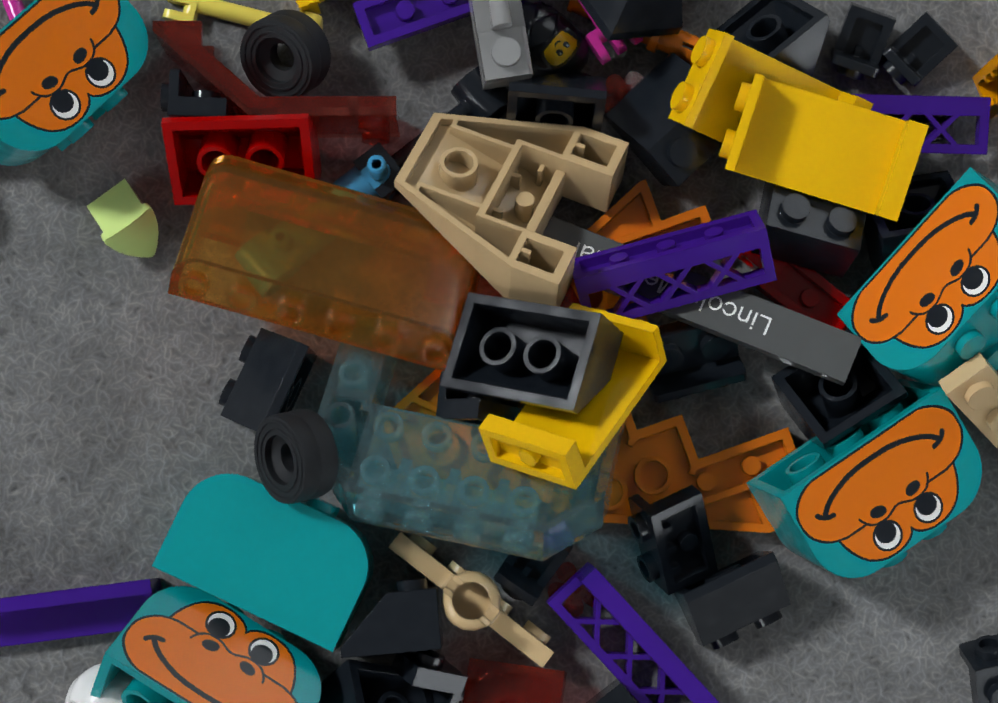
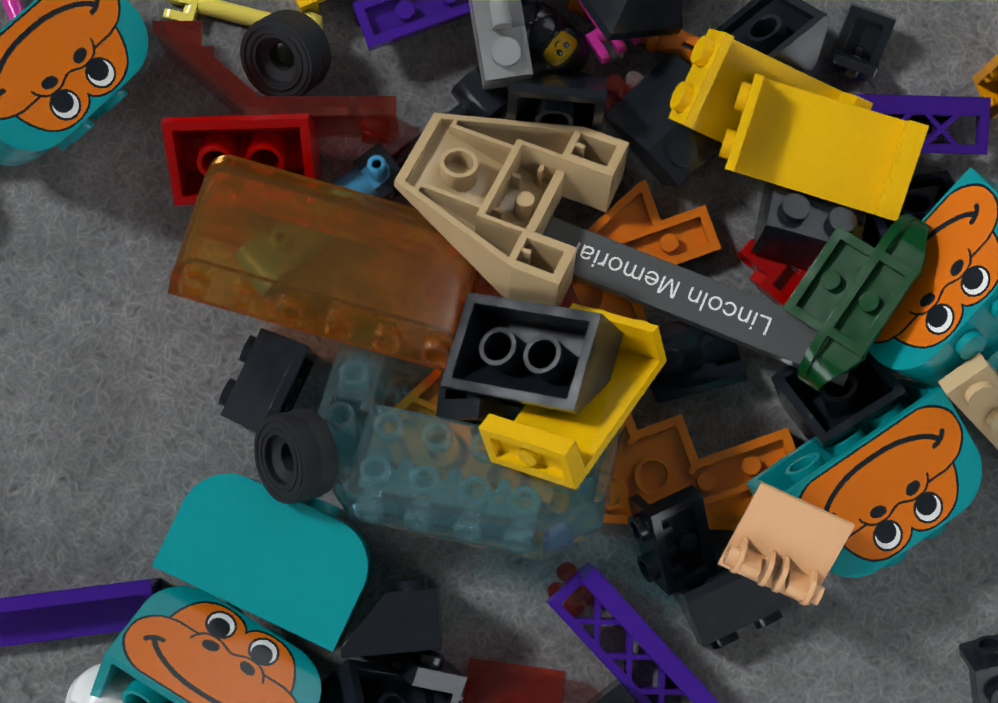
(126, 221): yellowish green tile -> none
(182, 101): black bracket -> none
(472, 598): tan plate -> none
(527, 577): black bracket -> none
(677, 253): dark purple fence -> none
(786, 544): none -> light nougat hinge
(854, 294): none -> dark green plate
(918, 50): black bracket -> none

